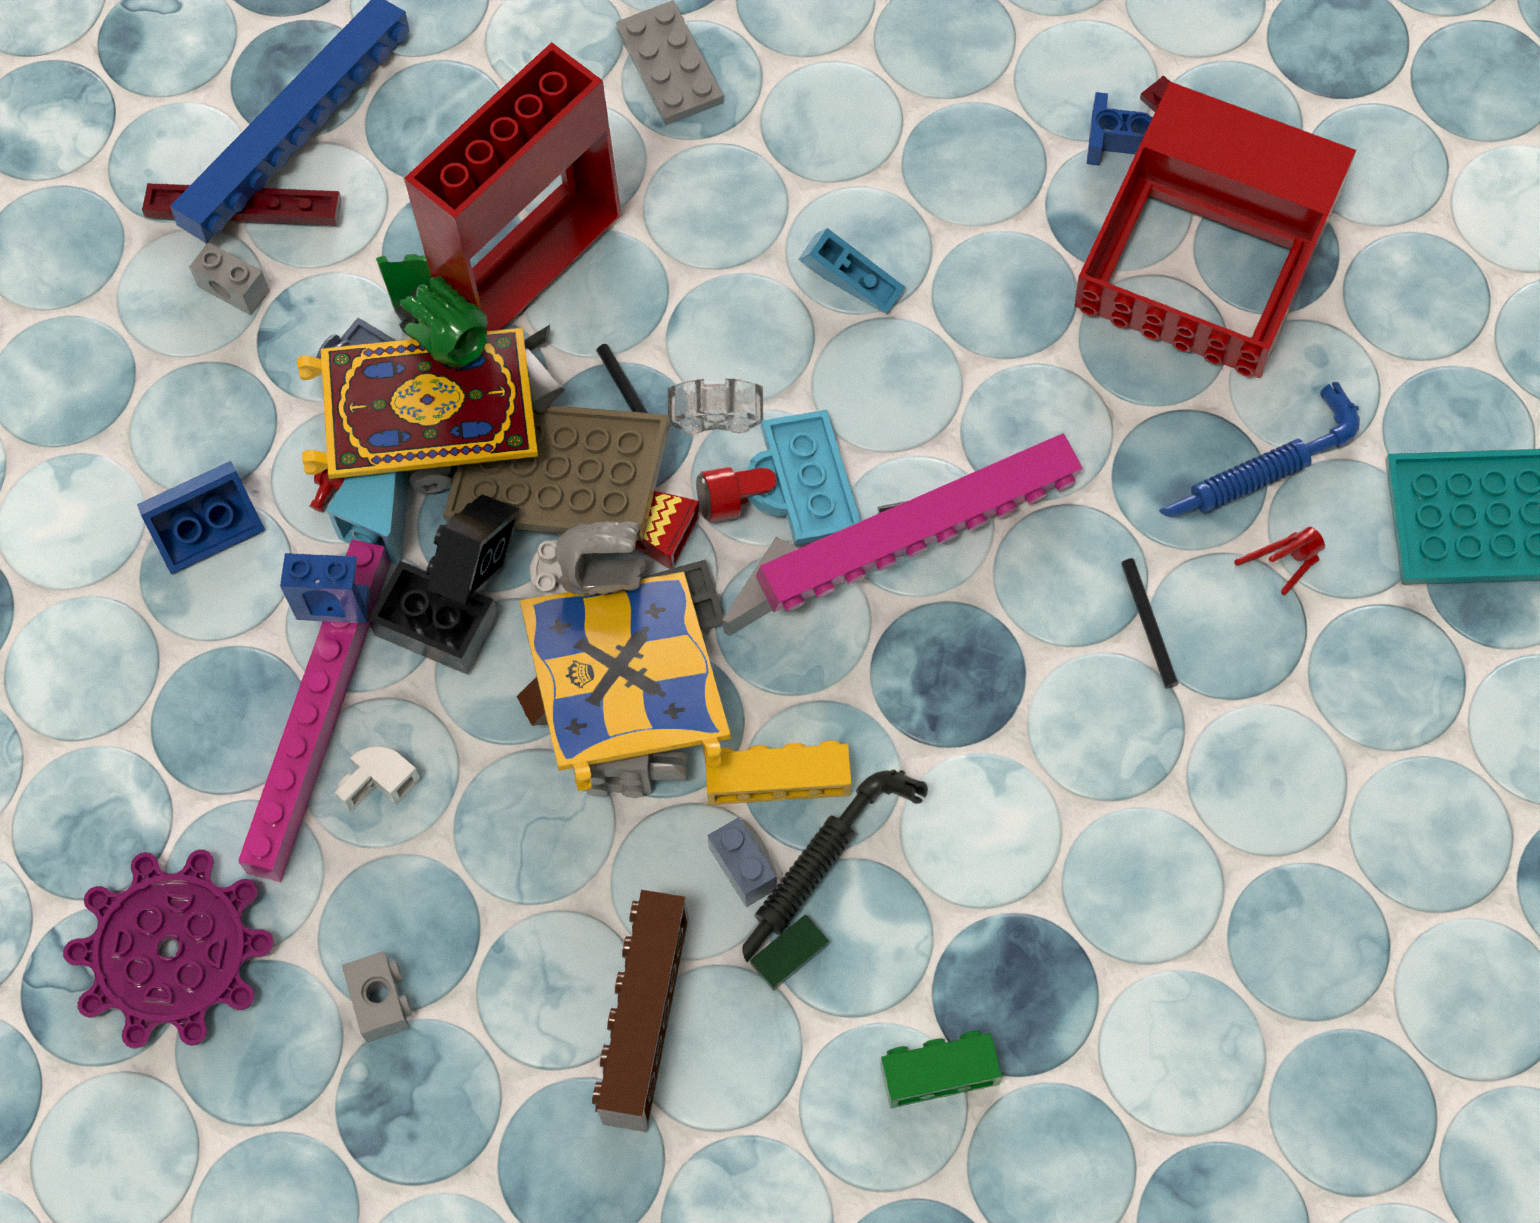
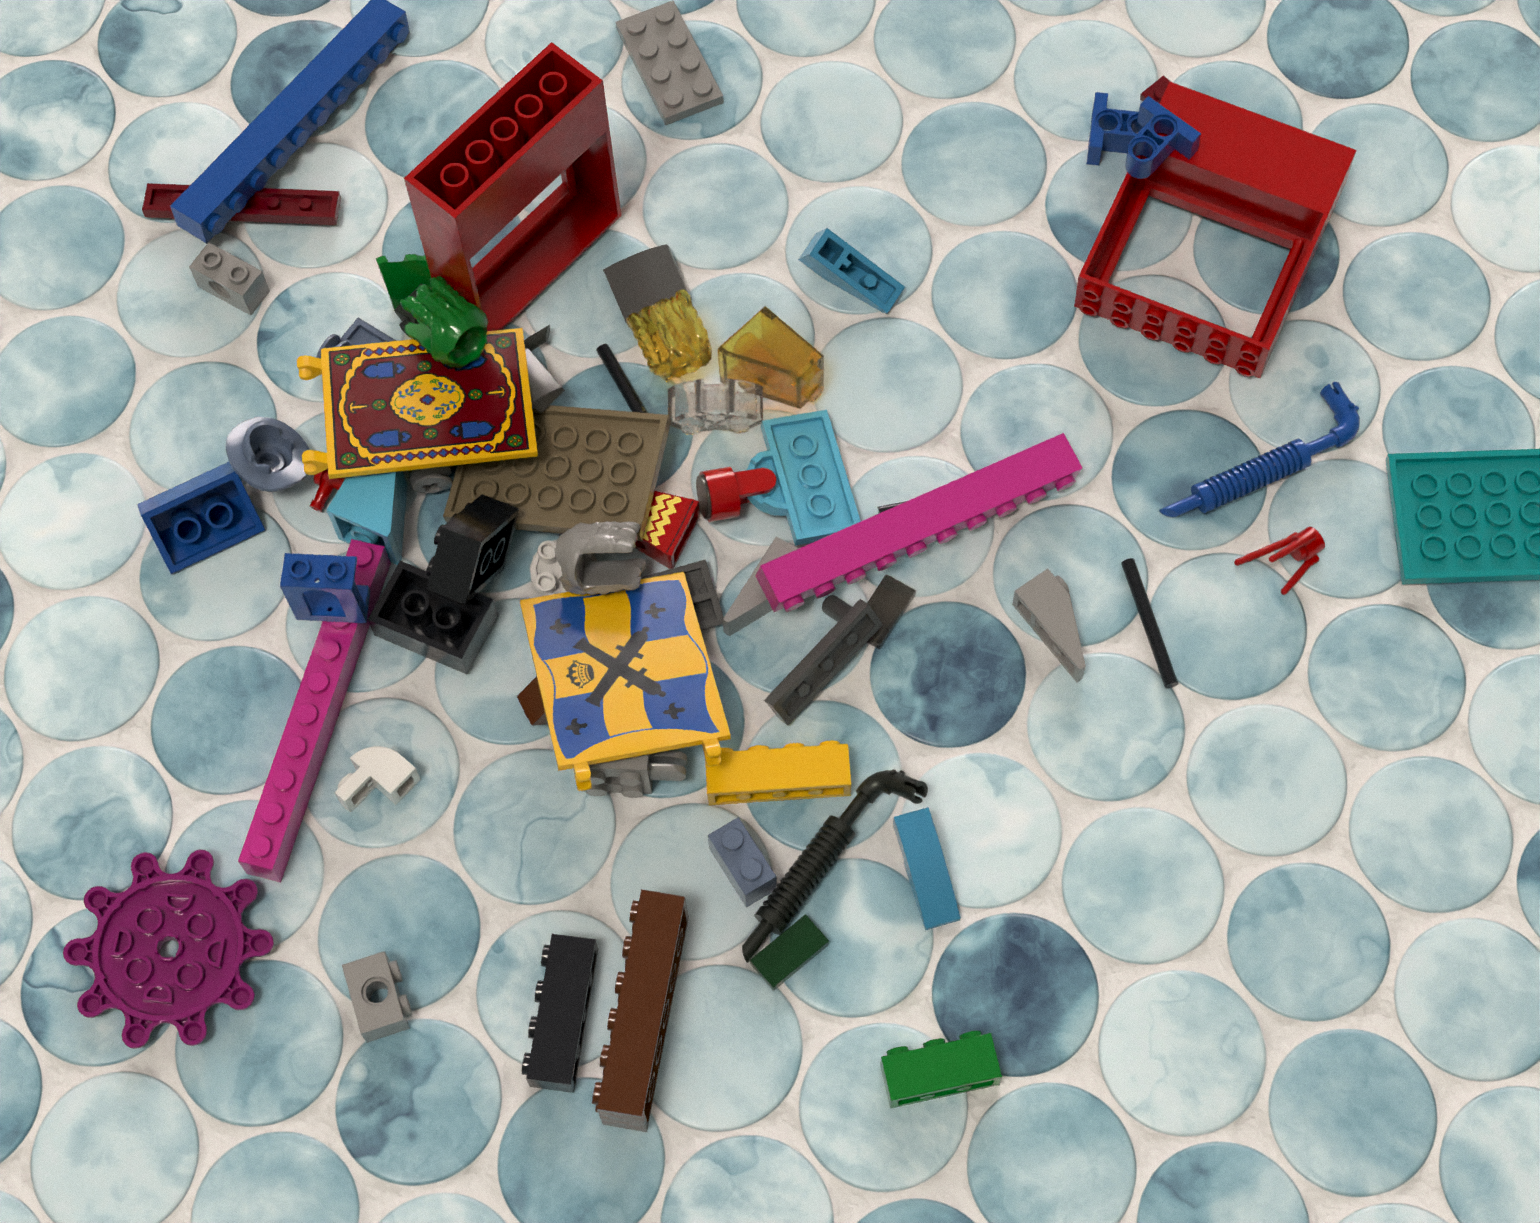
(266, 454): none -> sand blue hat
(561, 1013): none -> black brick
(644, 279): none -> dark grey slope
(671, 336): none -> clear yellow piece
(775, 358): none -> clear yellow slope
(826, 659): none -> dark grey piece
(889, 604): none -> clear smoke tile
(926, 868): none -> dark azure slope
(1049, 612): none -> light grey slope
(1155, 147): none -> blue tile

